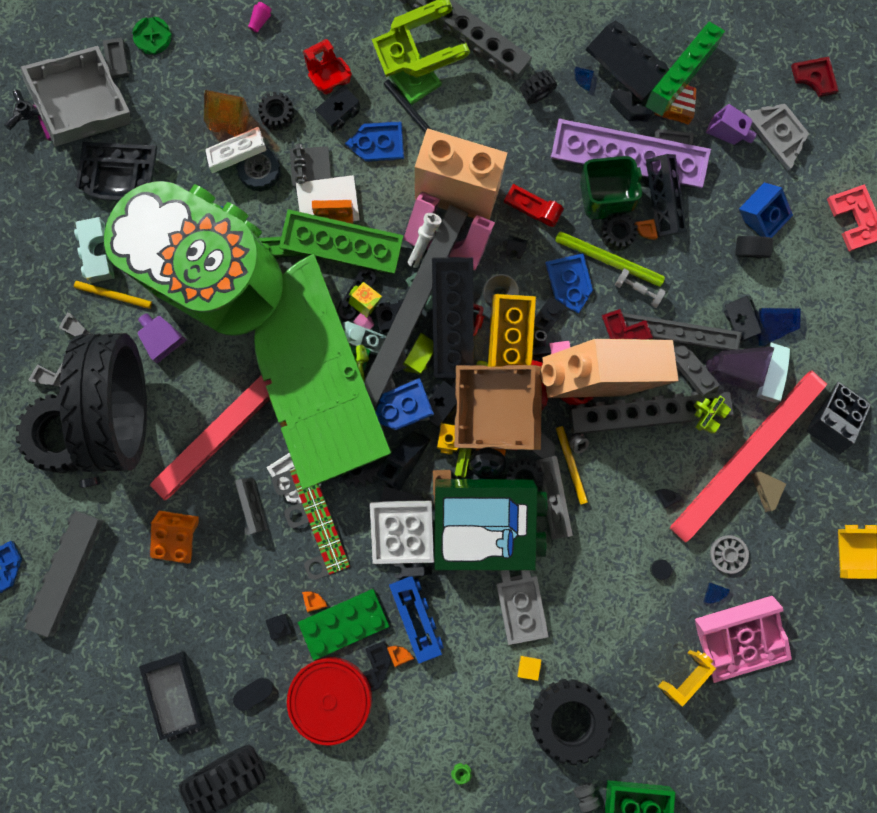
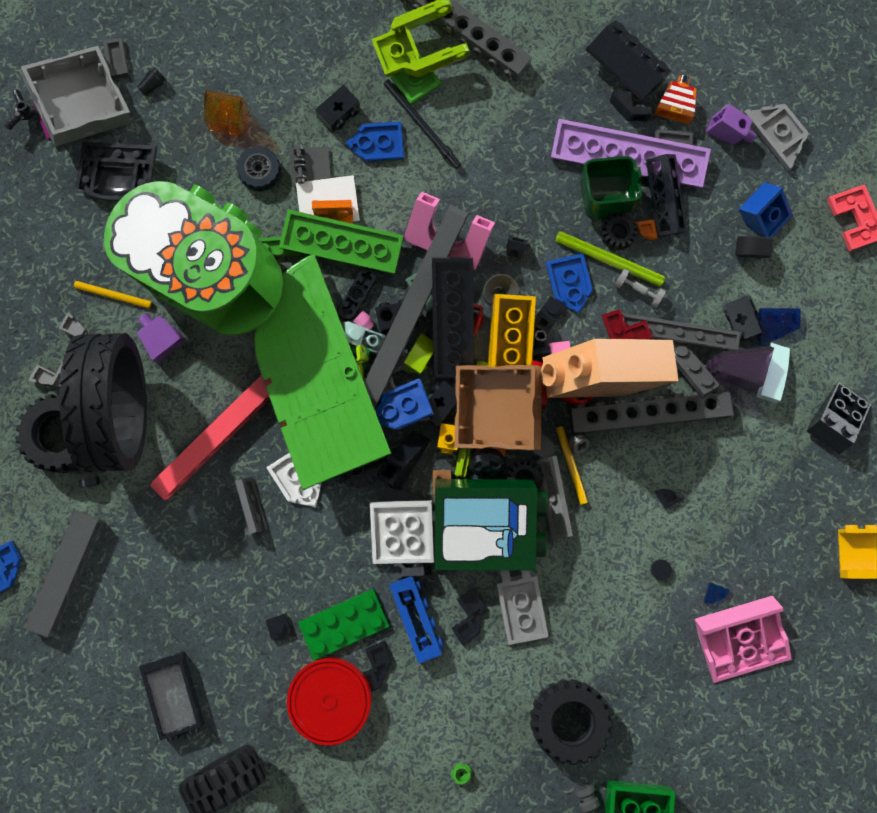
(90, 234): light aqua arch -> none
(151, 35): green tile -> none
(151, 81): none -> black cone
(172, 536): orange bracket -> none
(235, 149): white tile -> none
(253, 694): black tile -> none
(259, 16): dark pink cone -> none
(276, 100): black tyre -> none
(313, 601): orange tile -> none
(317, 514): piece -> none
(327, 72): red piece -> none
(364, 299): brick -> none
(399, 655): orange tile -> none
(426, 234): white pin -> none
(459, 173): light nougat brick -> none
(471, 625): none -> black tile
(529, 668): yellow tile -> none
(534, 206): red plate -> none
(538, 87): black tyre -> none
(584, 77): clear blue tile -> none
(685, 68): green brick -> none
(693, 682): yellow panel -> none
(717, 407): lime hips -> none
(729, 554): light grey wheel -> none
(748, 456): coral beam -> none
(768, 489): dark tan slope -> none
(816, 74): dark red tile -> none

